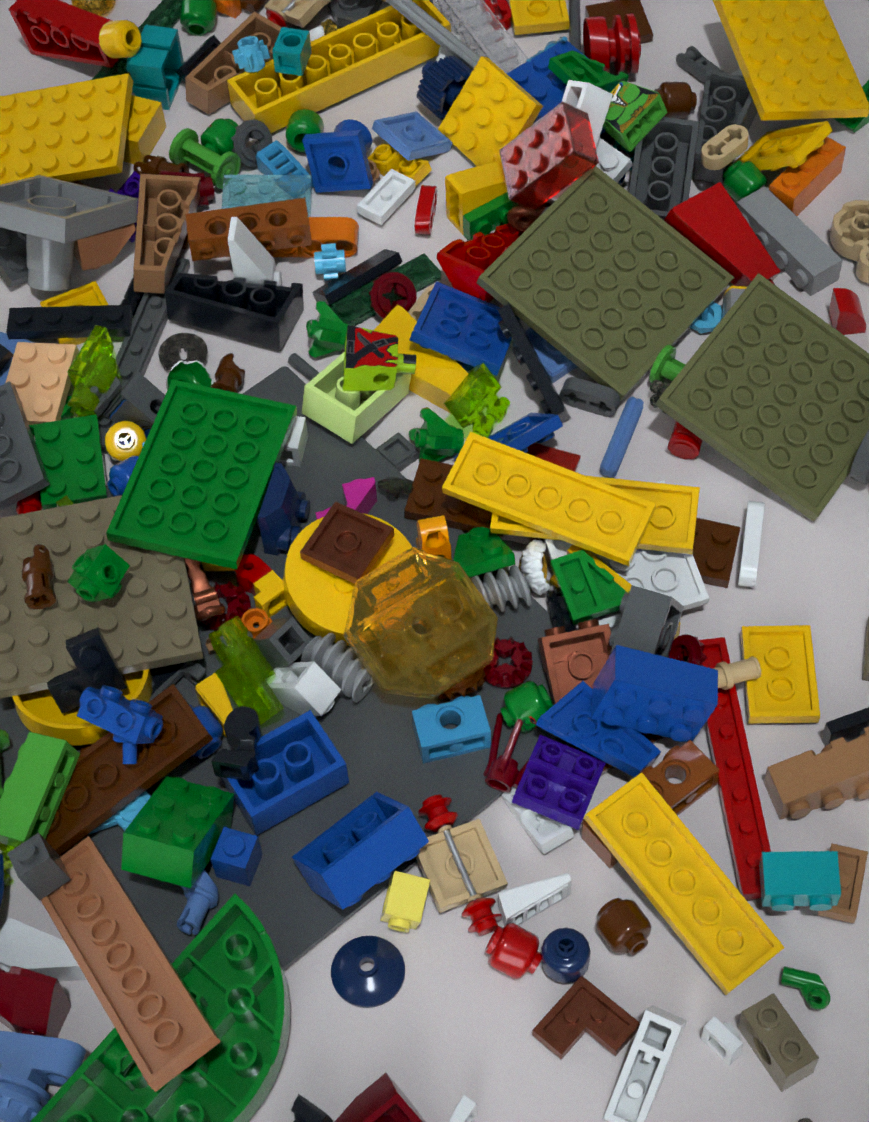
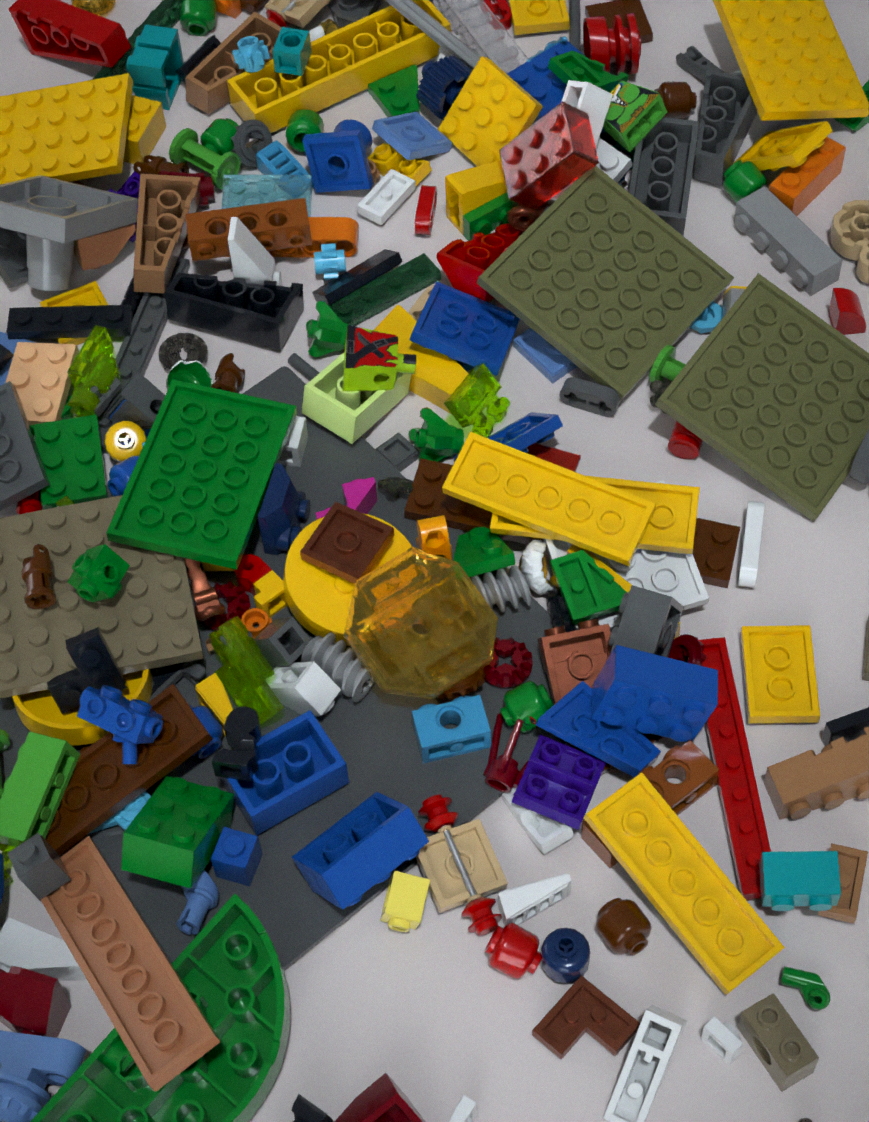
(120, 39): yellow head -> none
(370, 987): dark blue dish -> none
(397, 92): none -> green wing
(402, 287): dark red gear -> none
(526, 354): black plate -> none
(621, 437): medium blue axle -> none
(723, 234): red slope -> none
(727, 150): tan beam -> none
(737, 672): tan pin -> none

